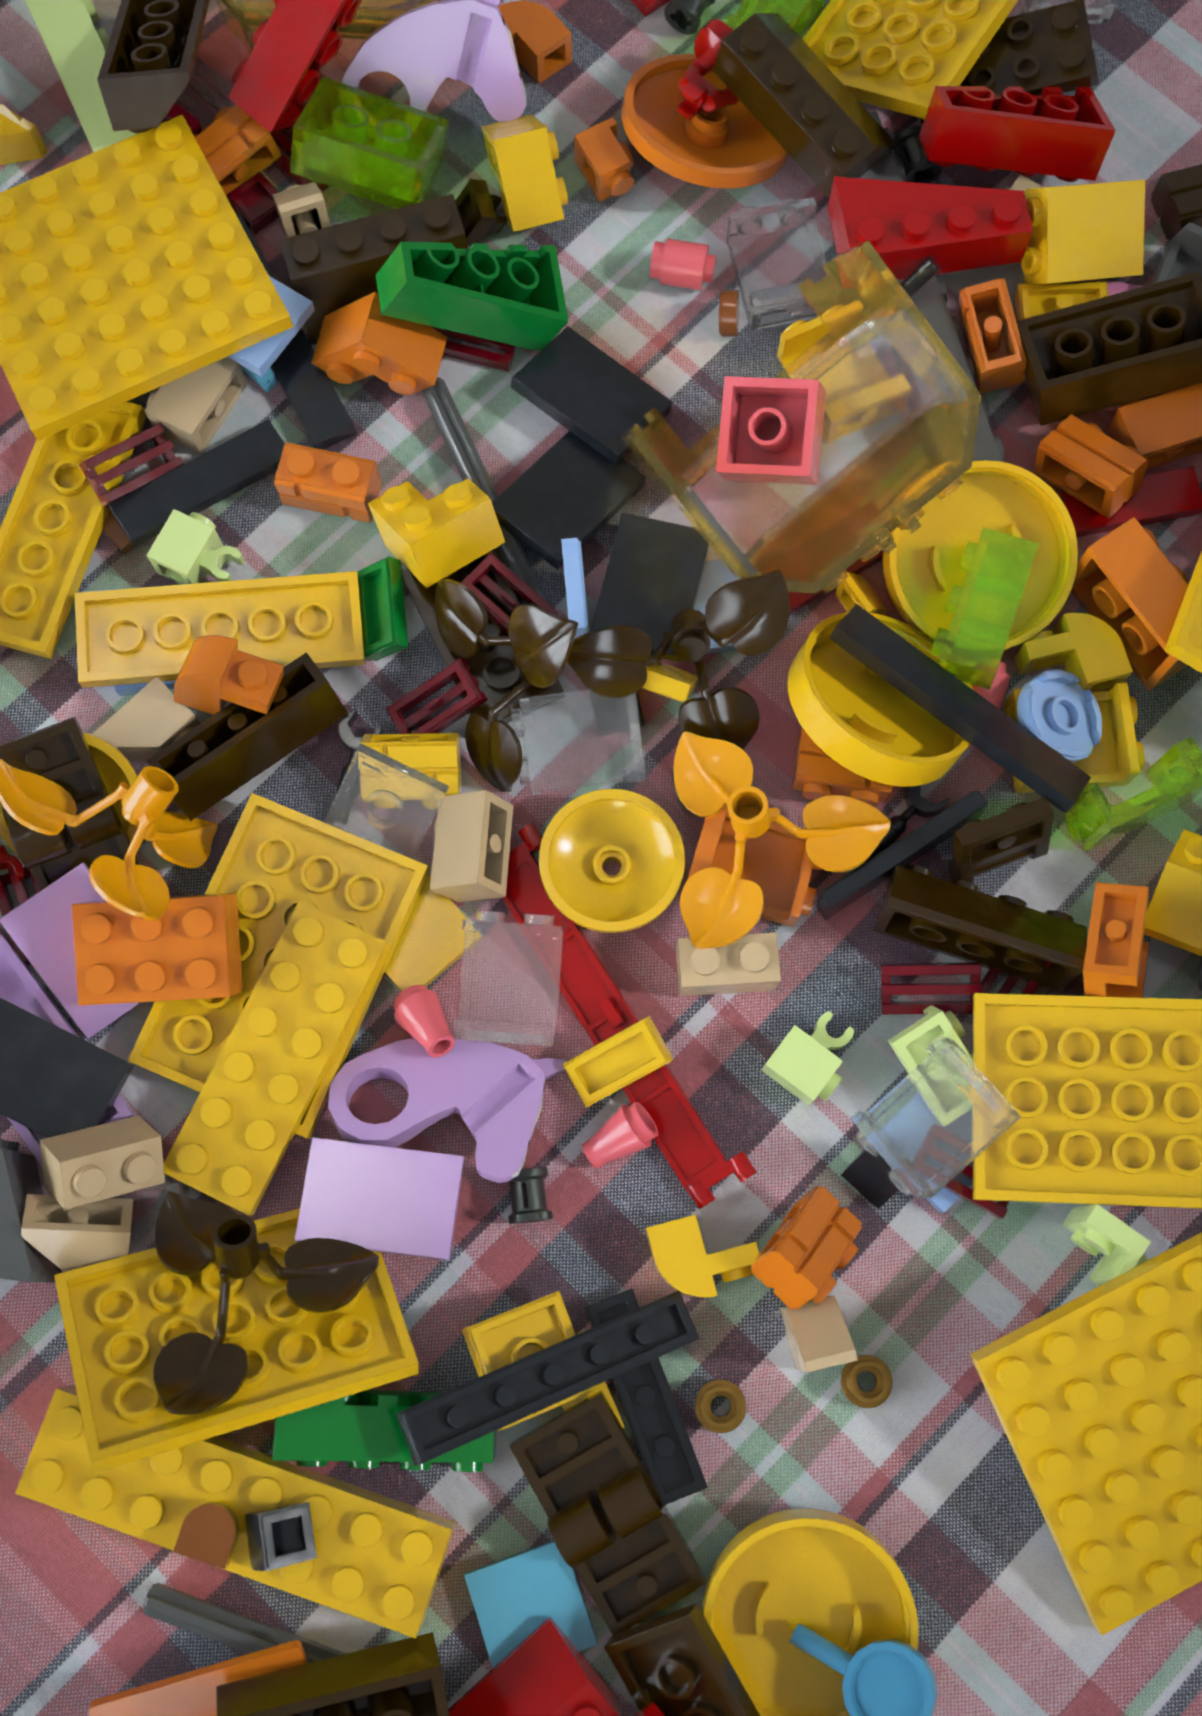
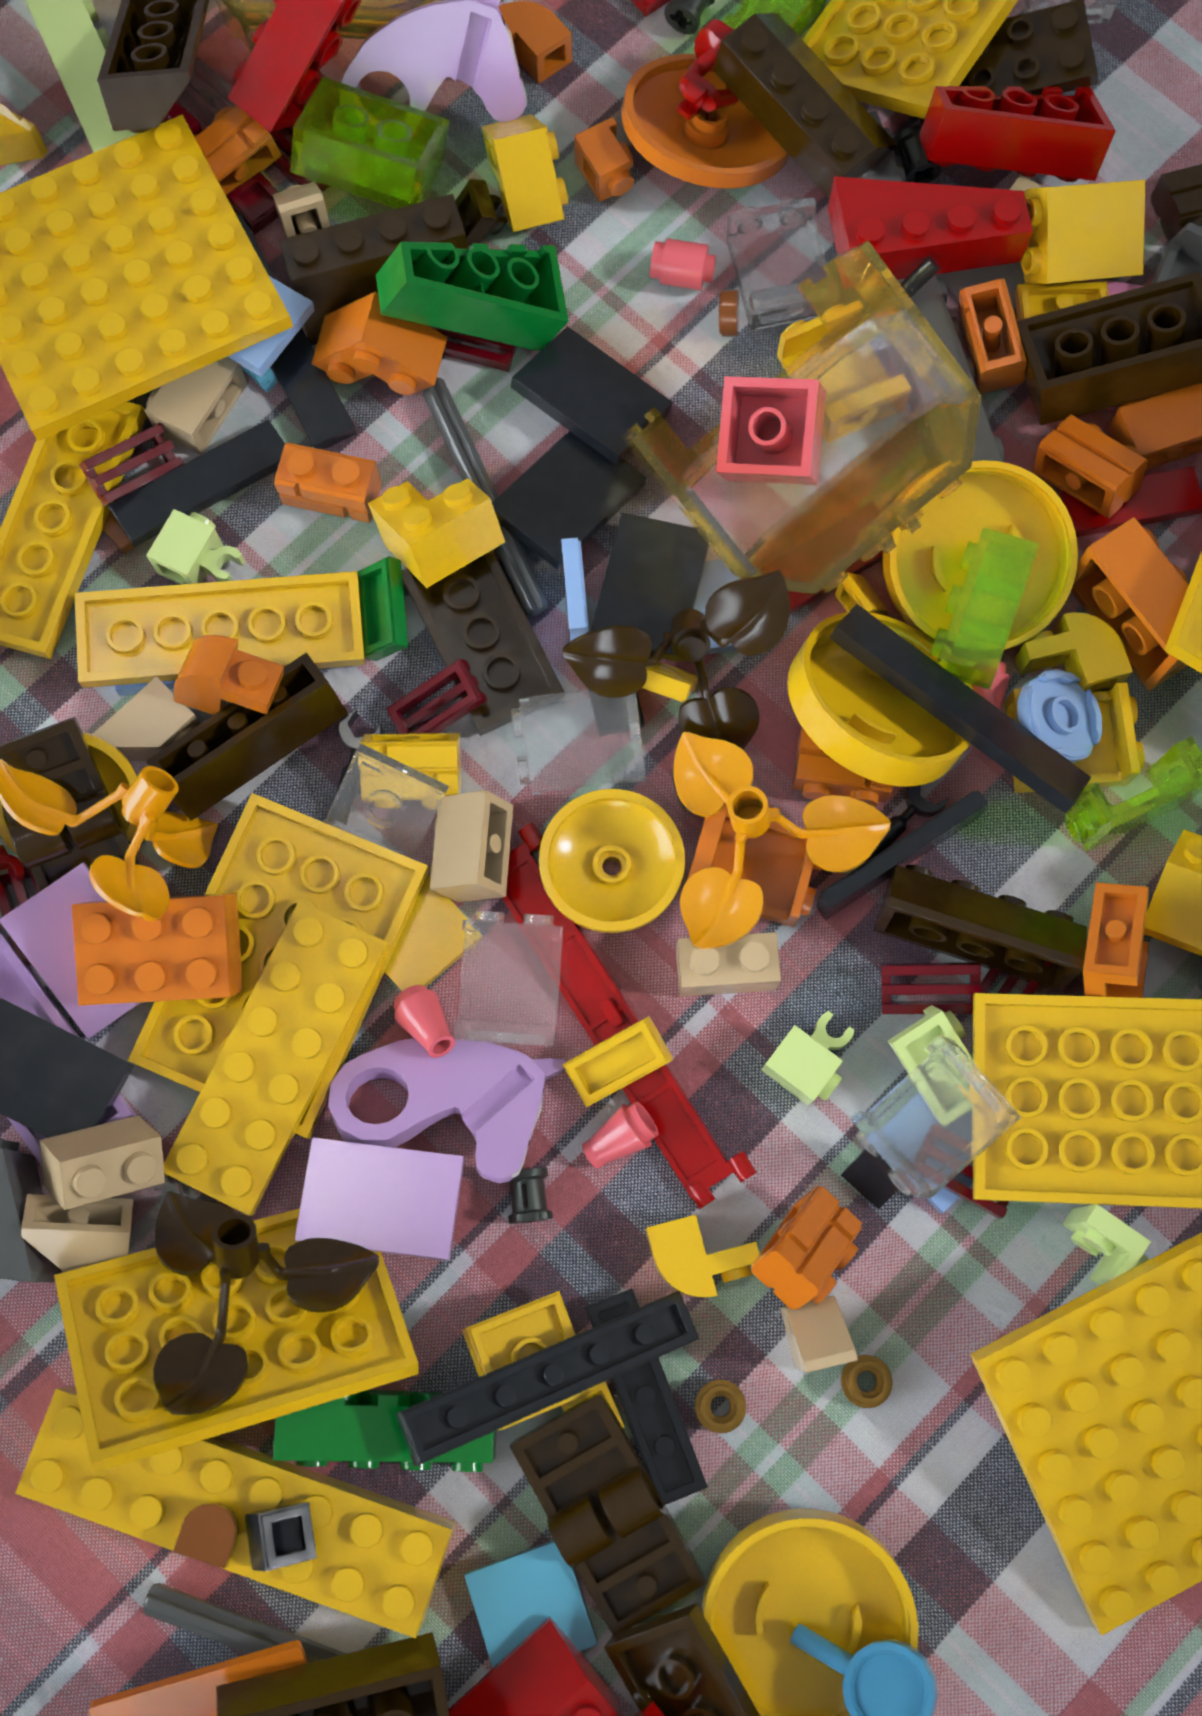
(512, 580): dark red tile -> none
(541, 651): dark brown plant -> none
(1001, 839): dark brown plate -> none

